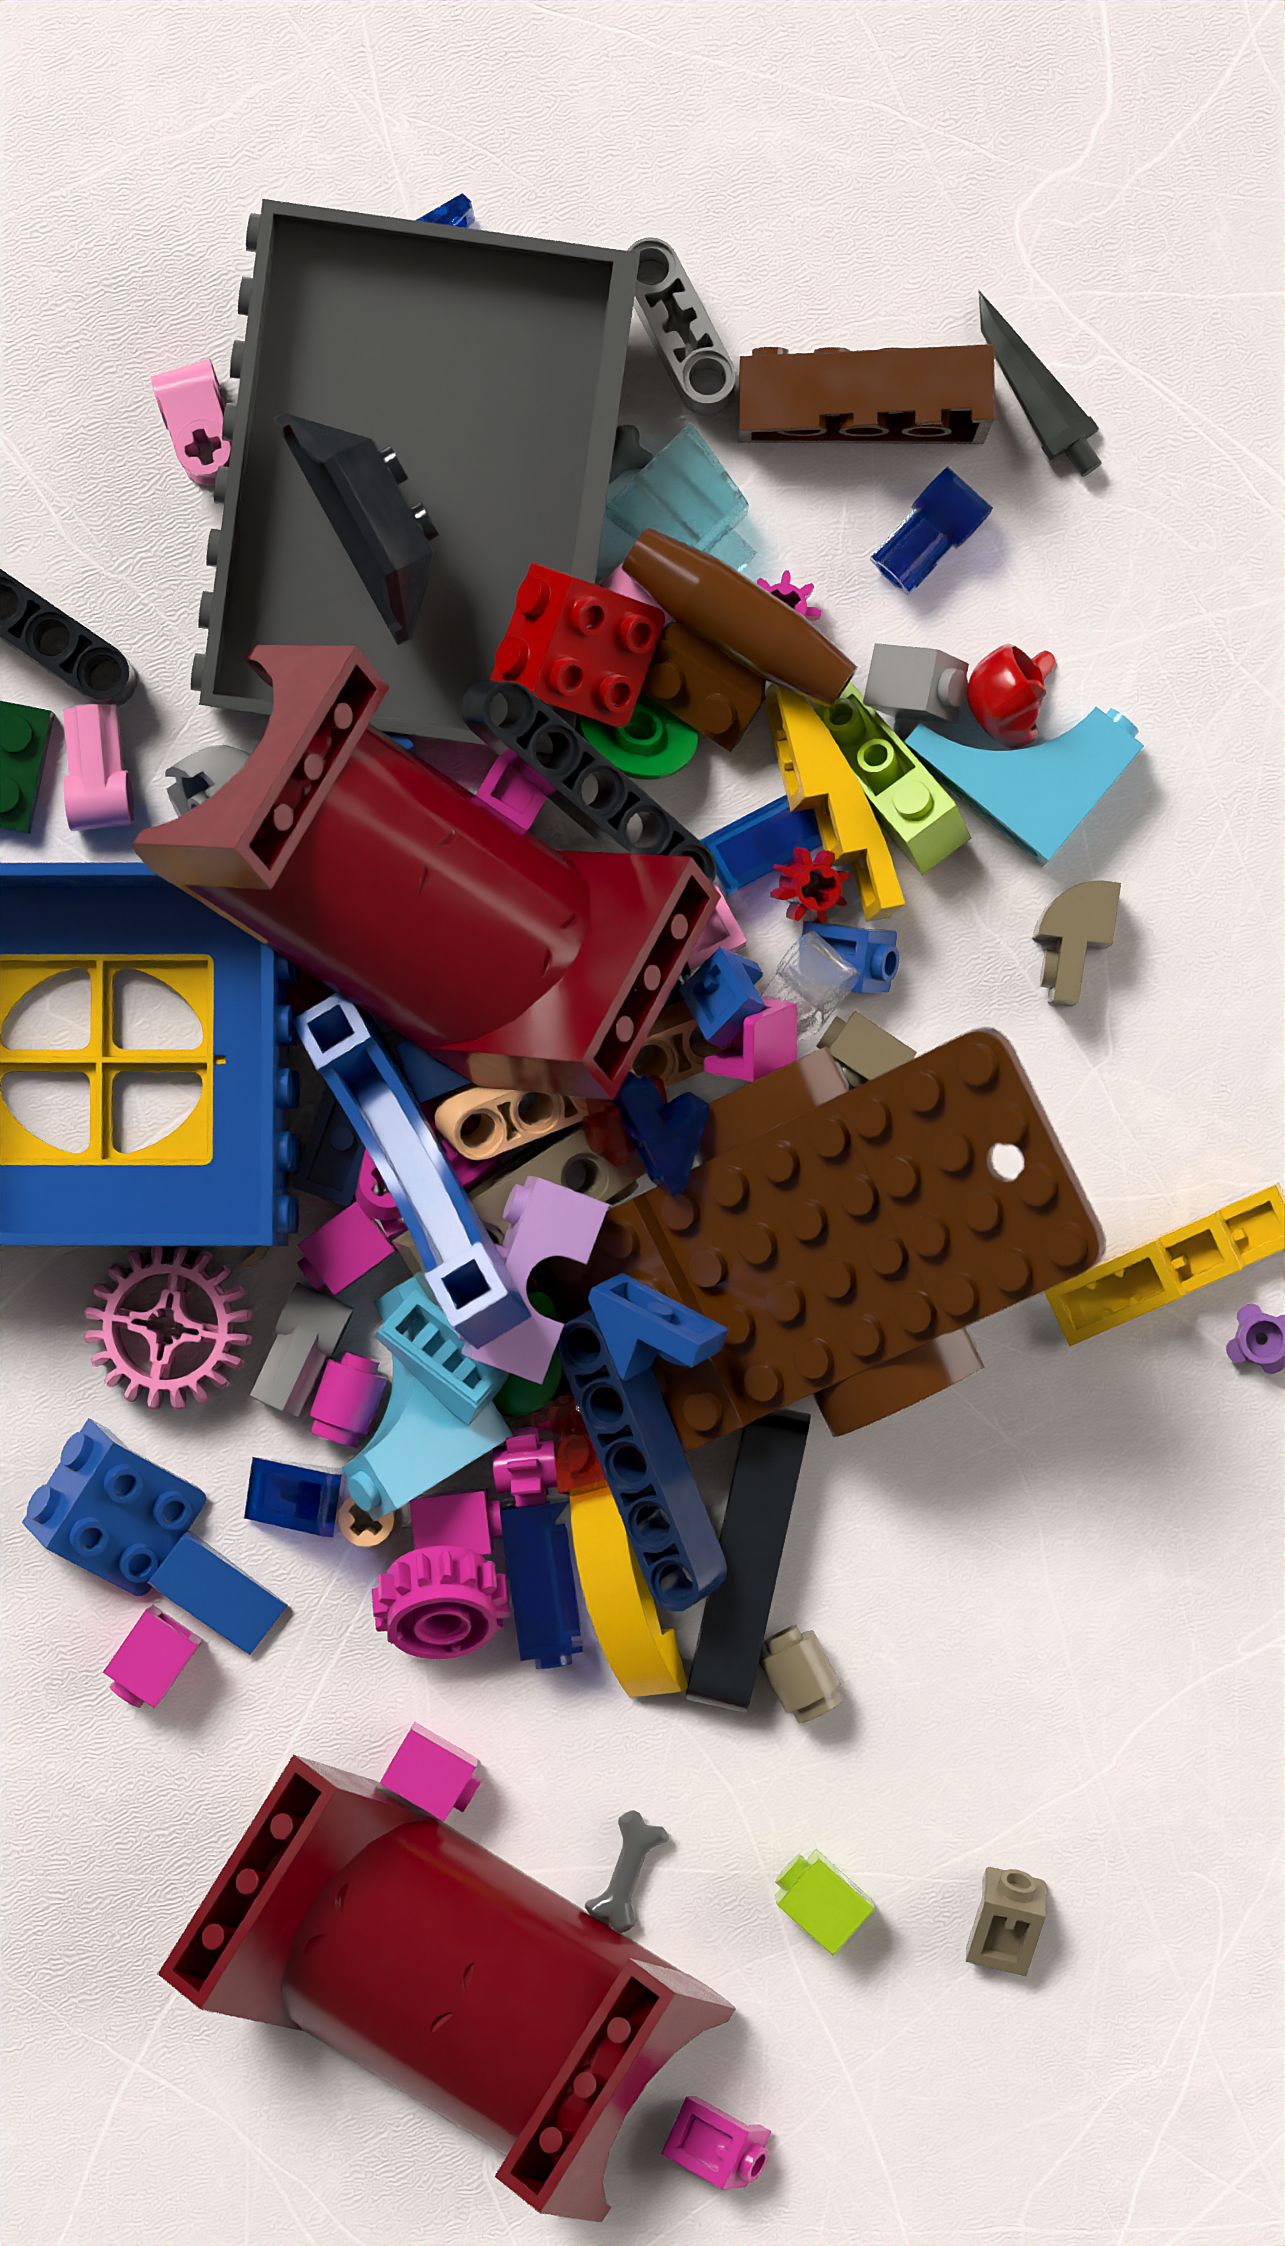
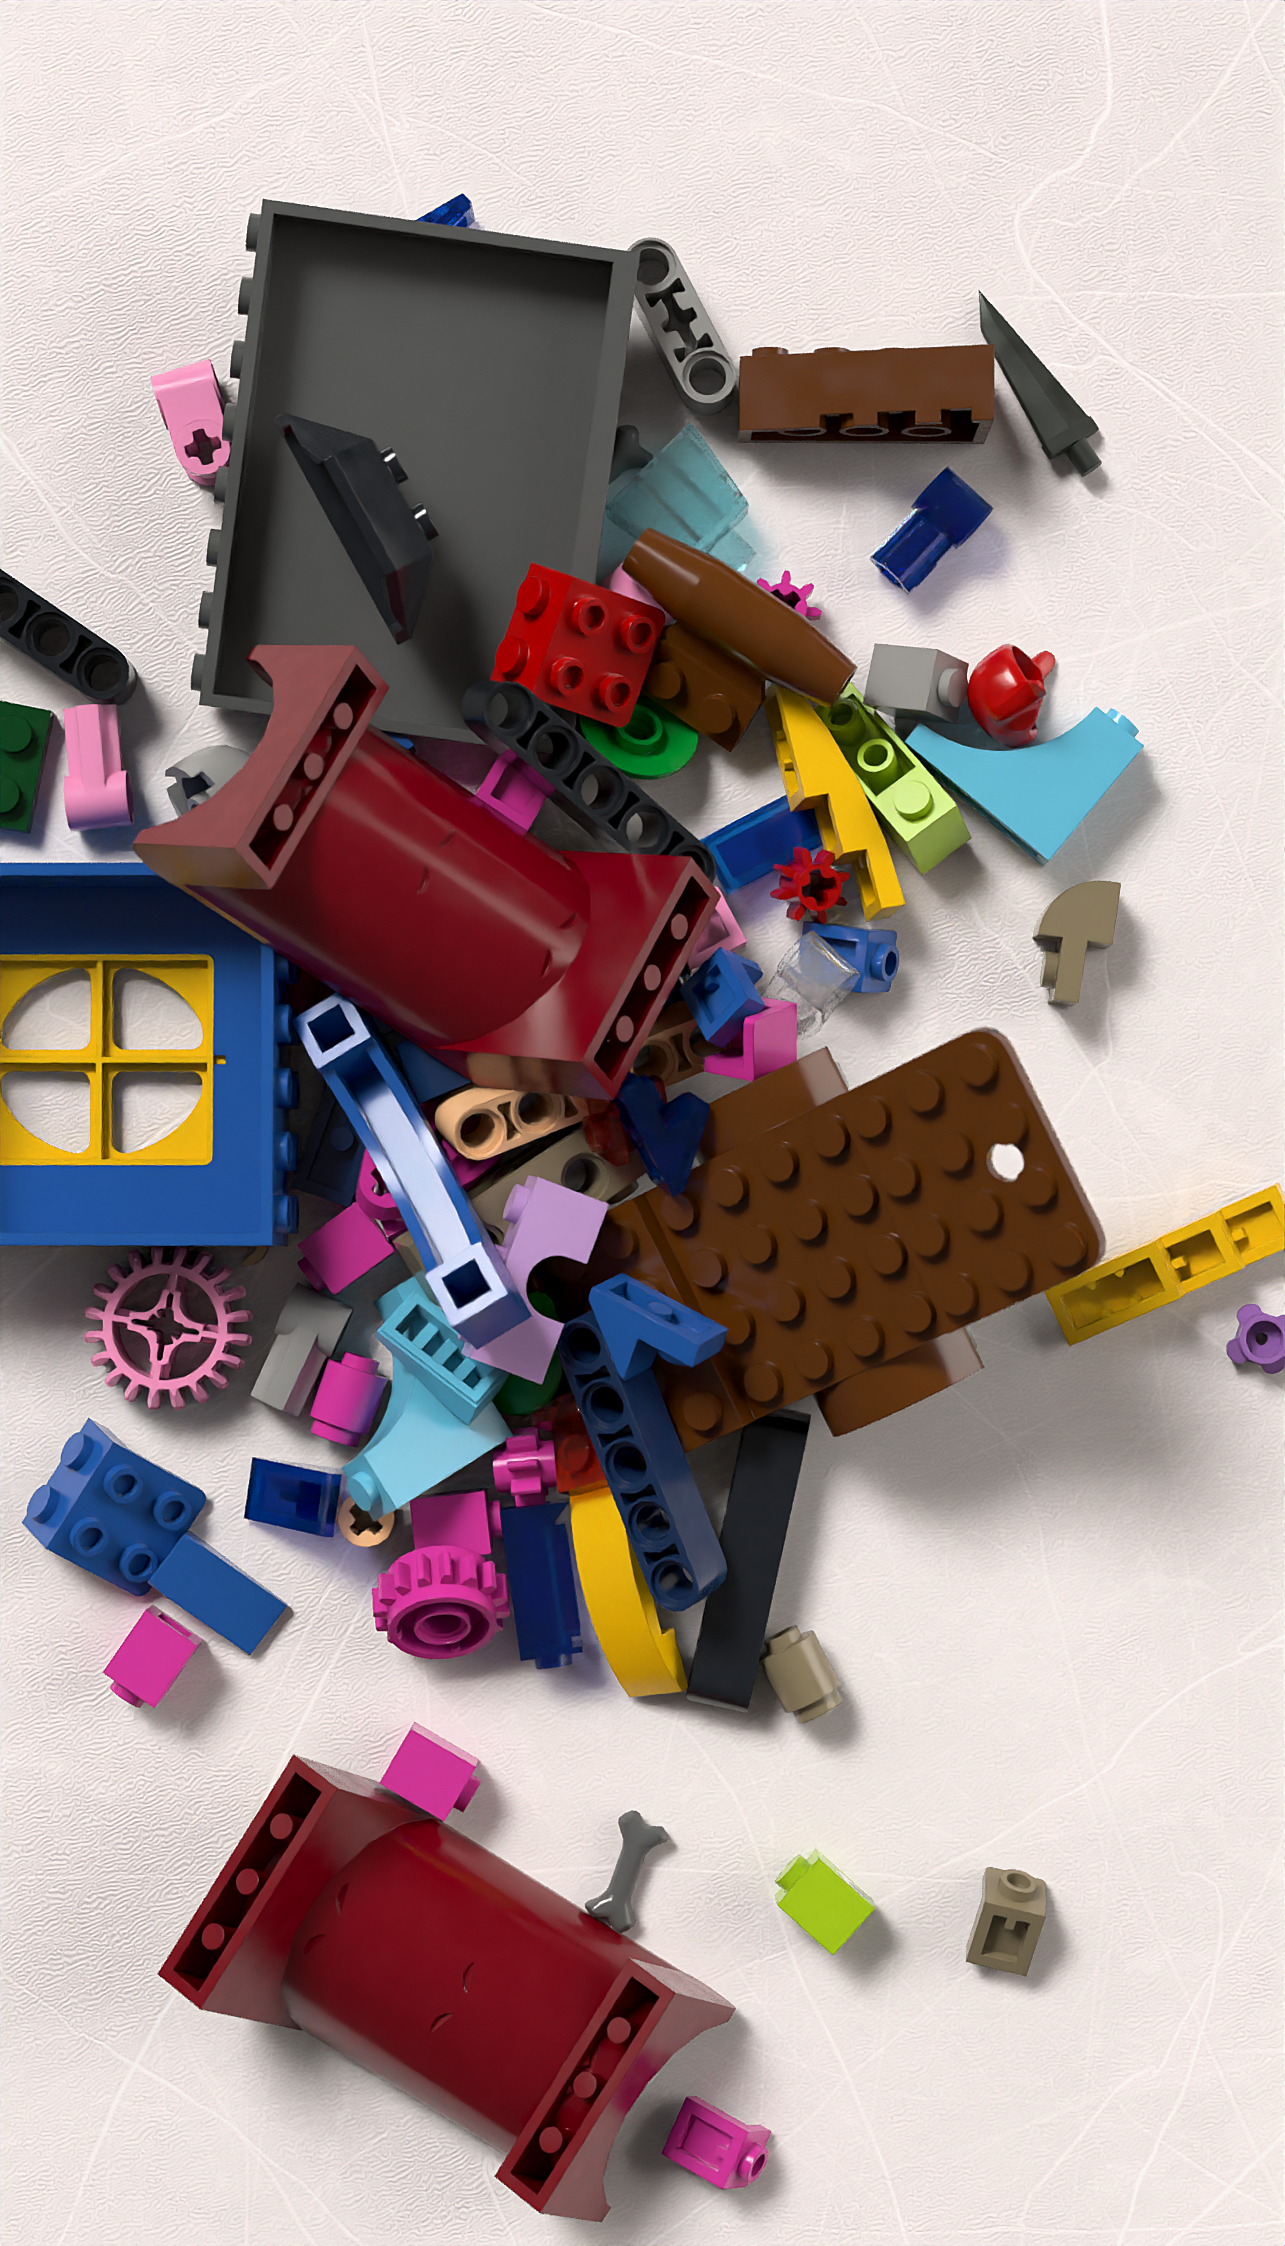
(863, 1048): dark tan brick -> none

